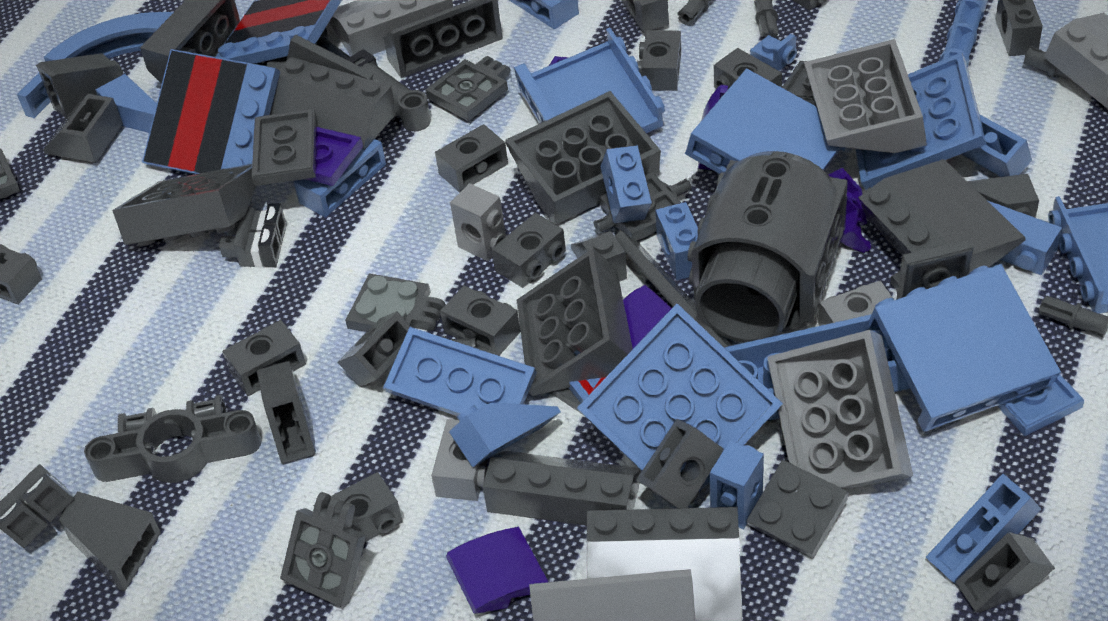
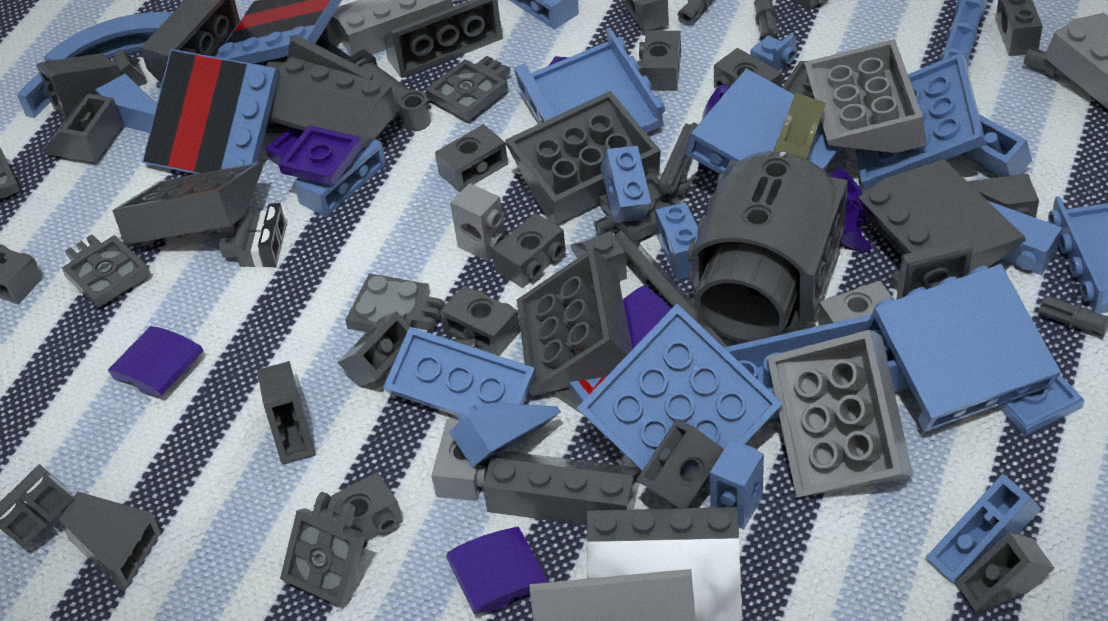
(104, 269): none -> dark grey piece
(130, 67): none -> dark grey tile
(132, 451): dark grey piece -> none
(155, 360): none -> dark purple slope
(263, 349): dark grey brick -> none
(284, 147): dark grey tile -> none
(677, 162): none -> dark grey axle
(797, 509): dark grey plate -> none
(800, 125): none -> olive arch

